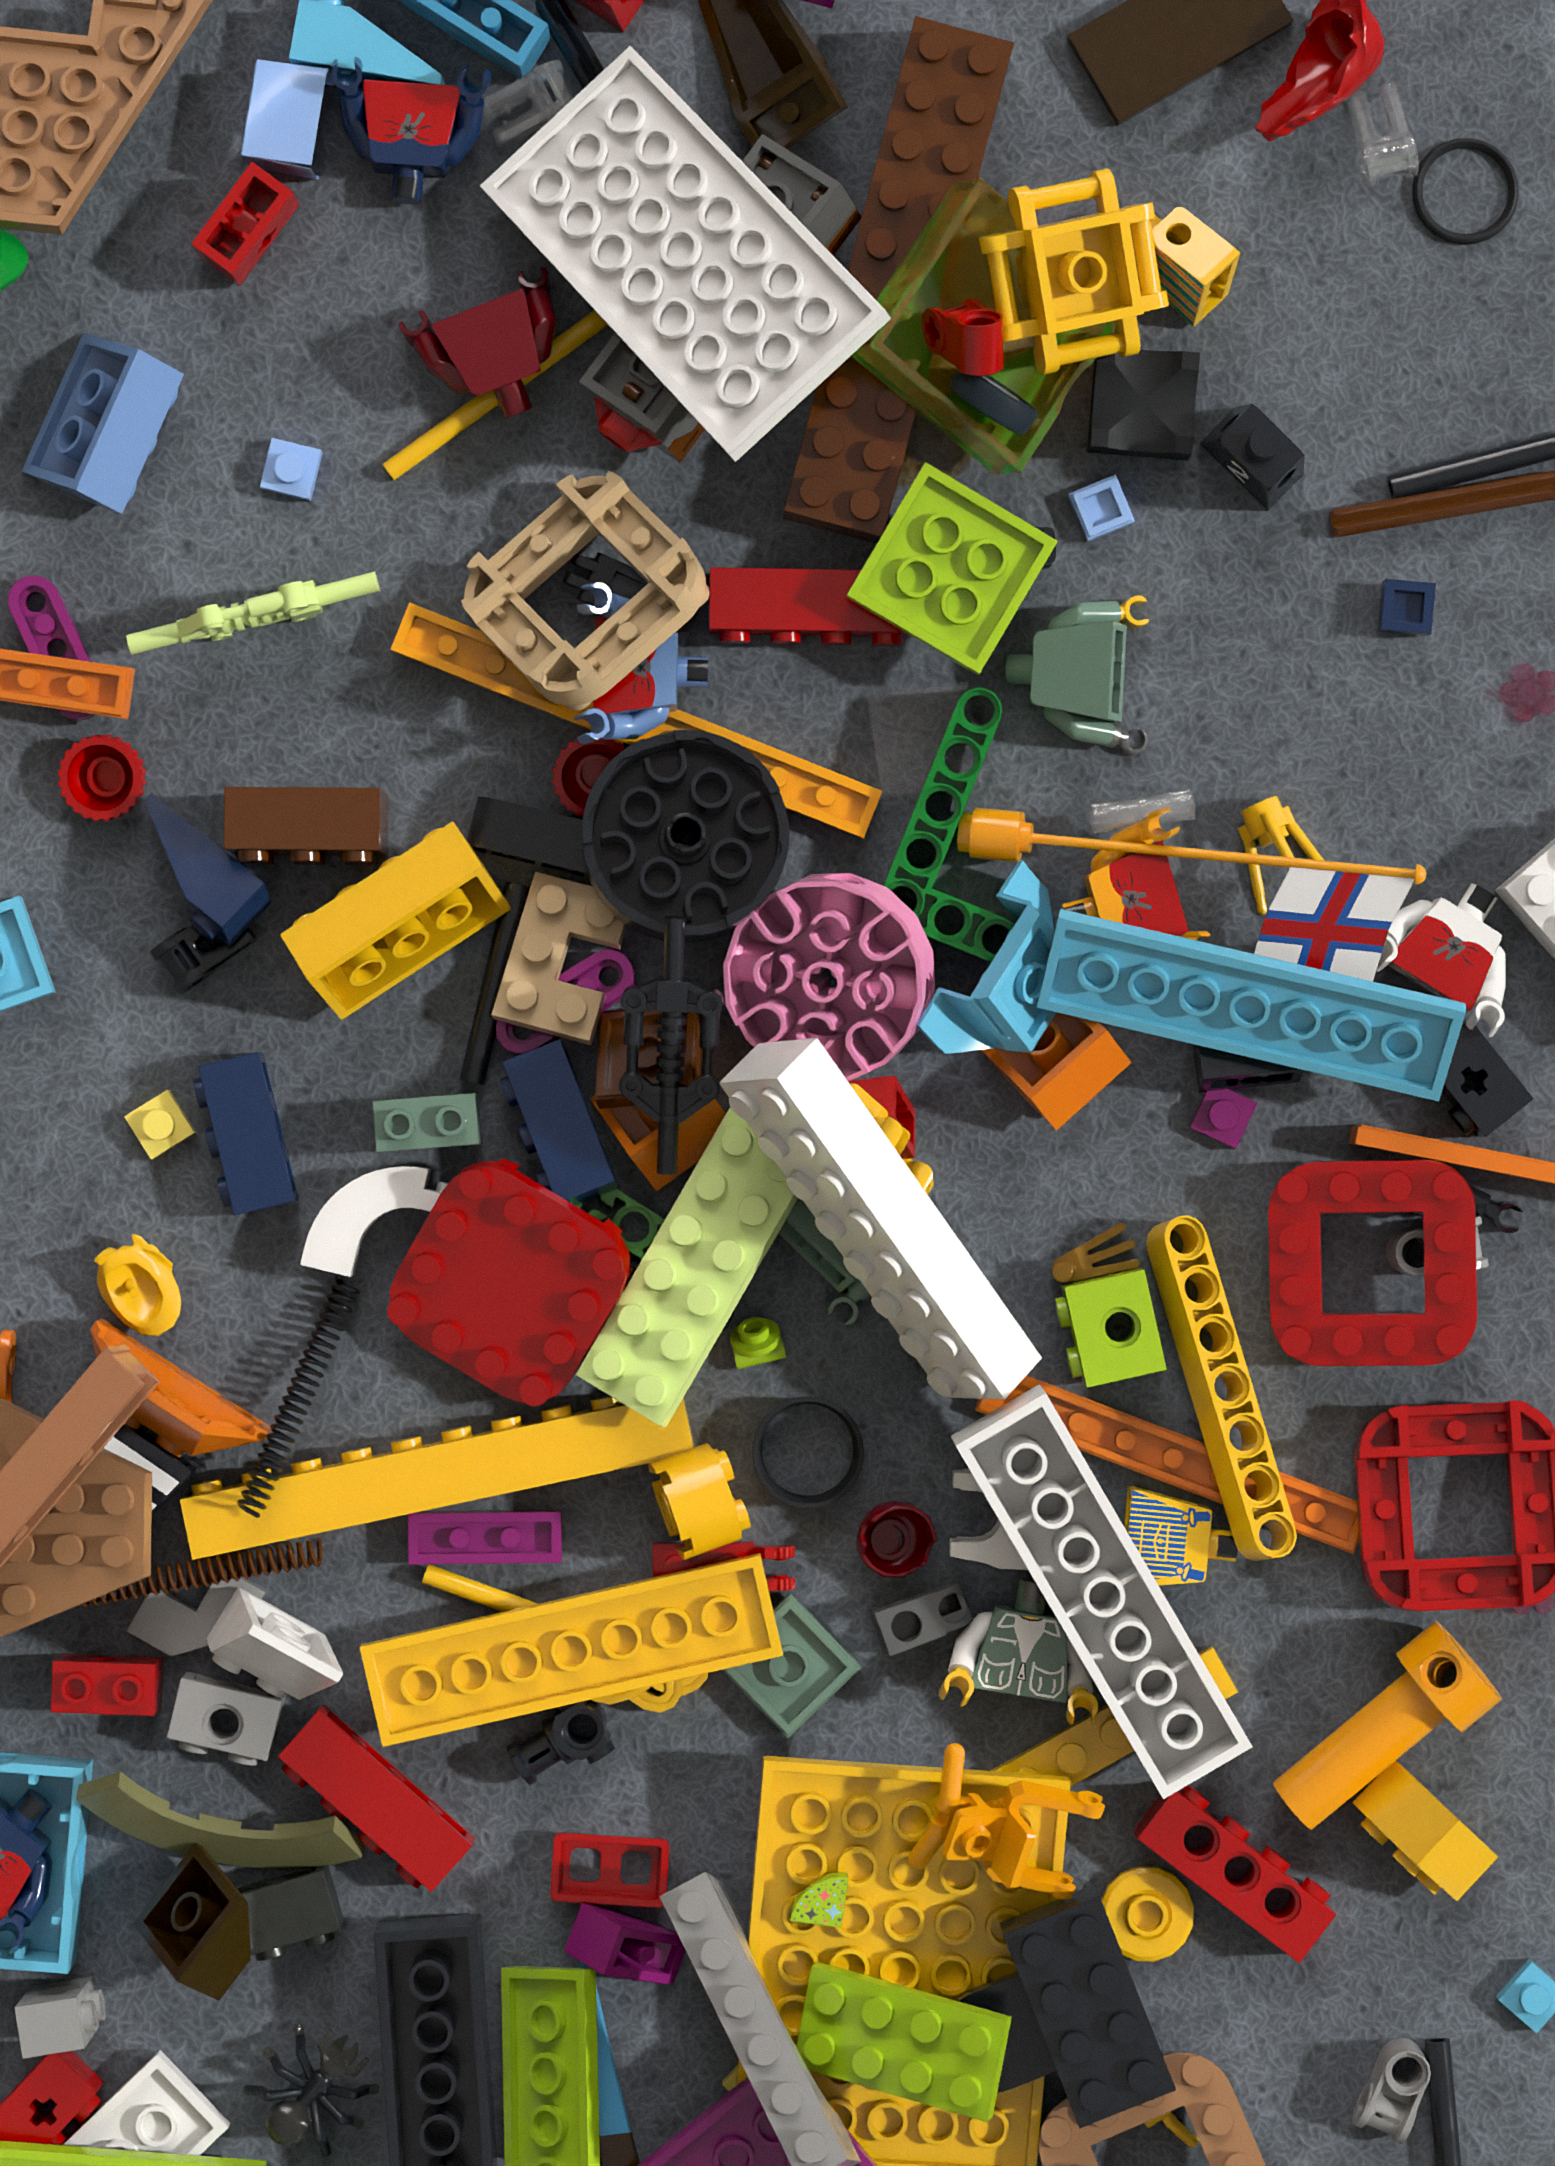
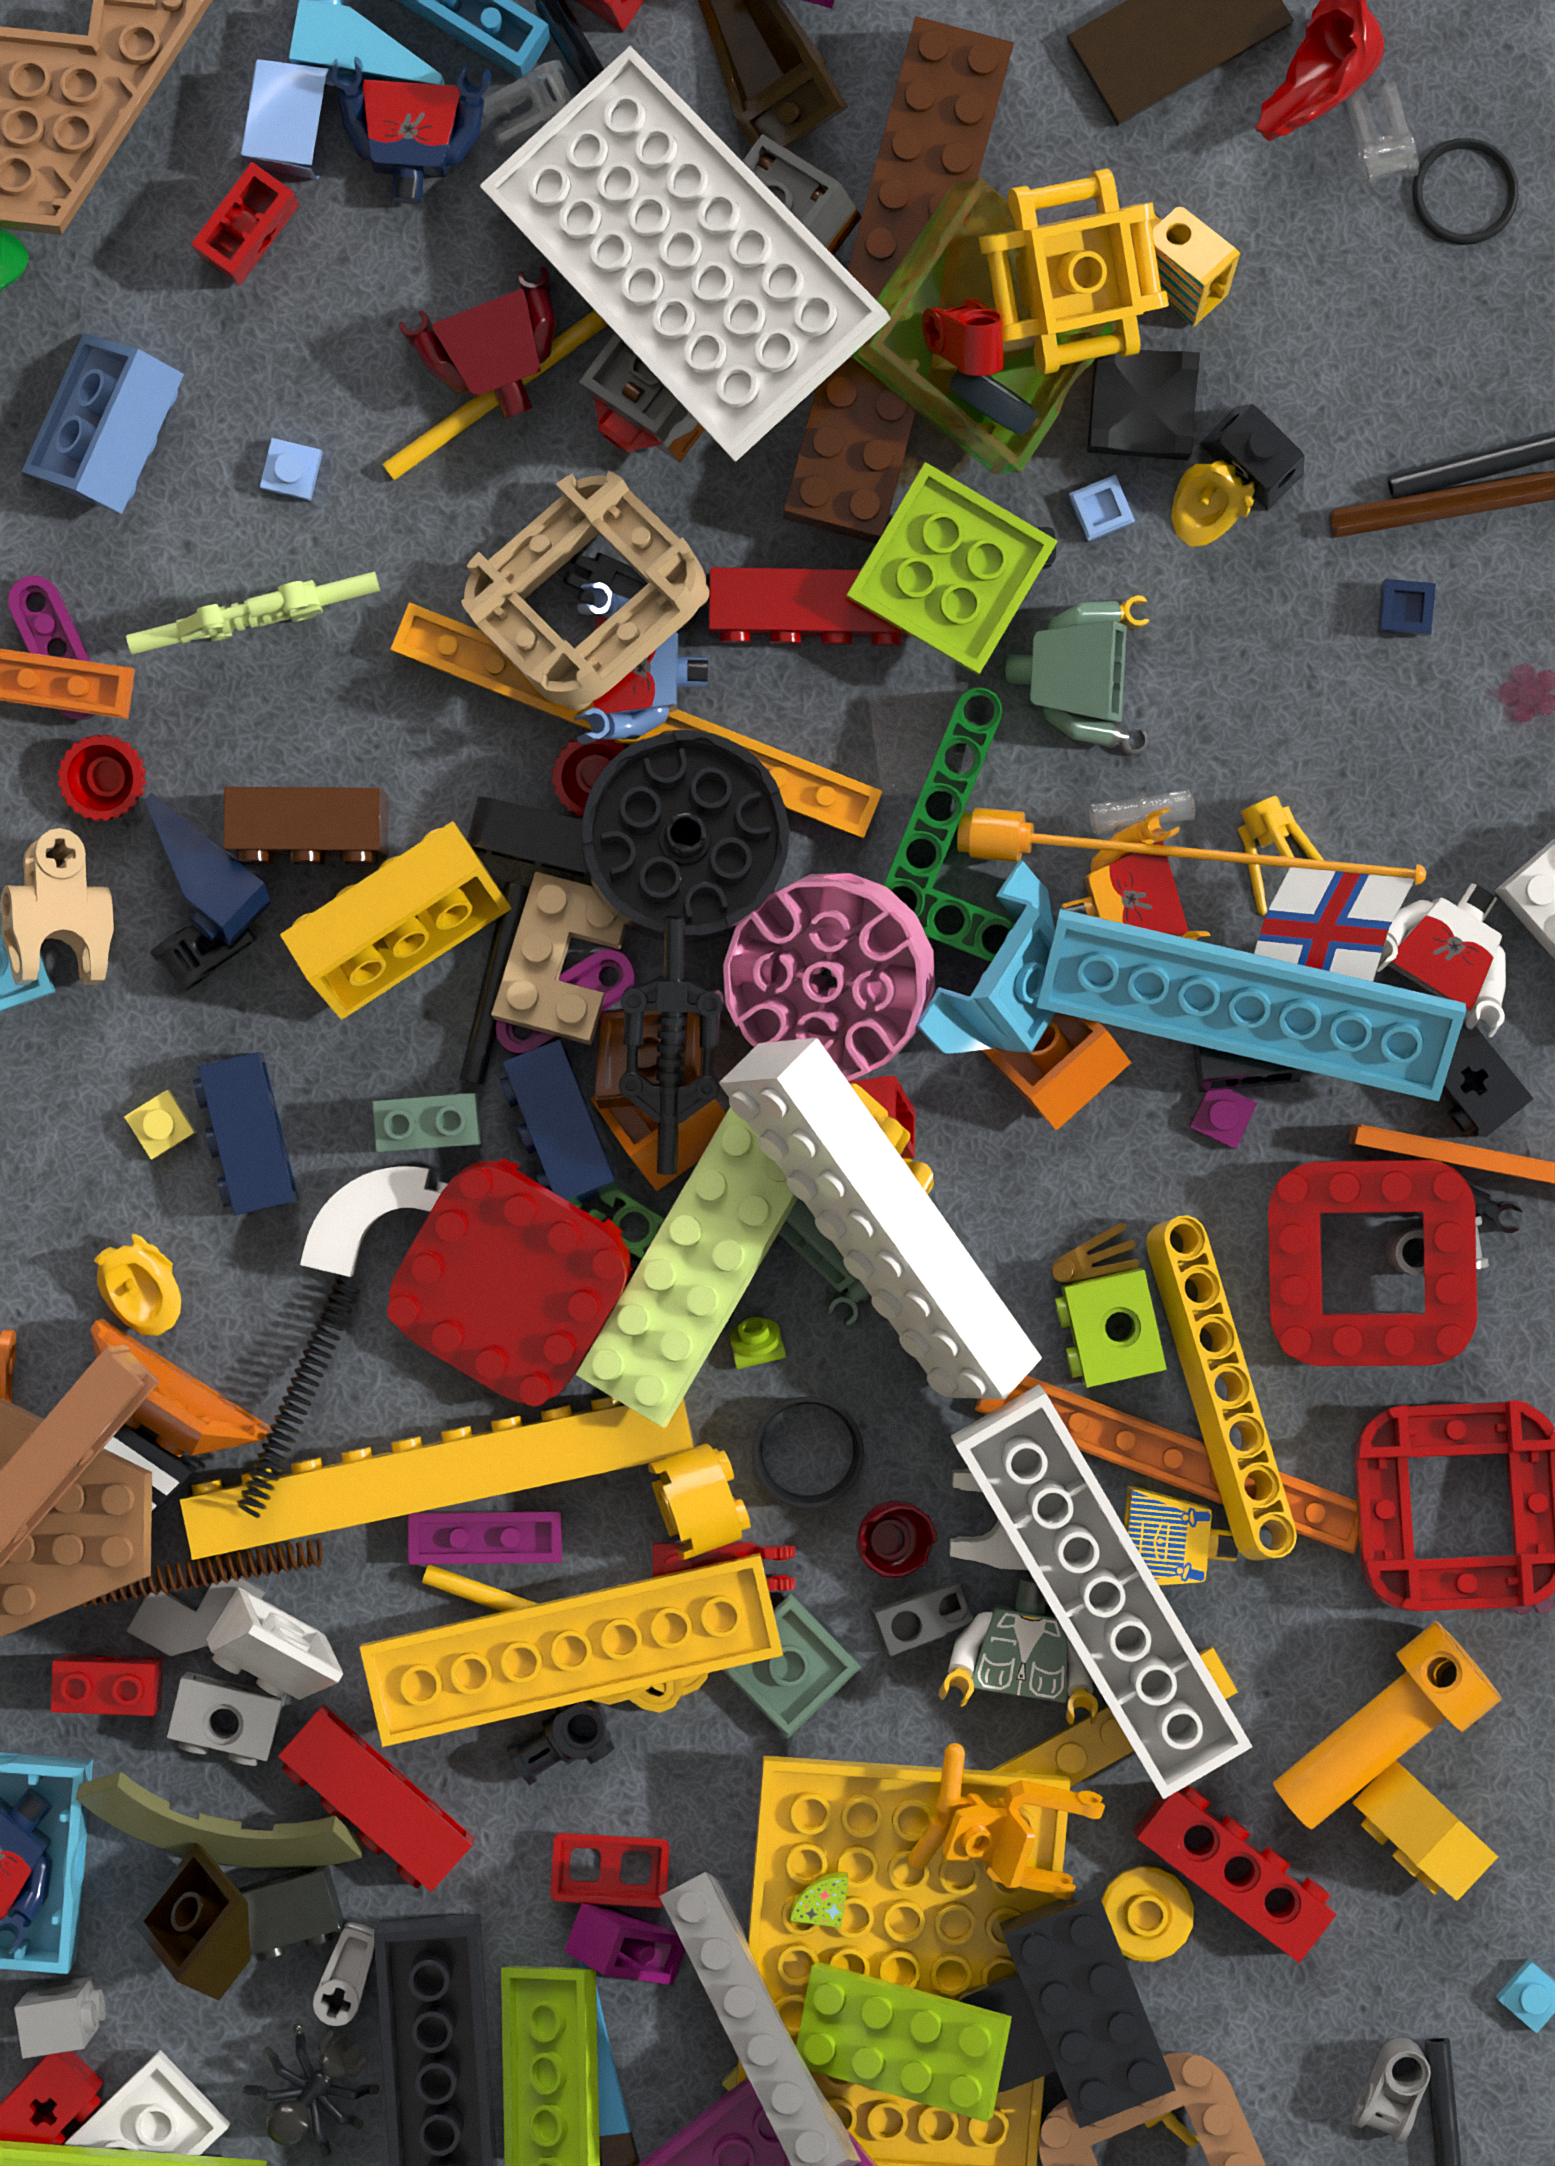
(58, 907): none -> tan piece
(346, 1970): none -> light grey piece
(1209, 502): none -> yellow hat

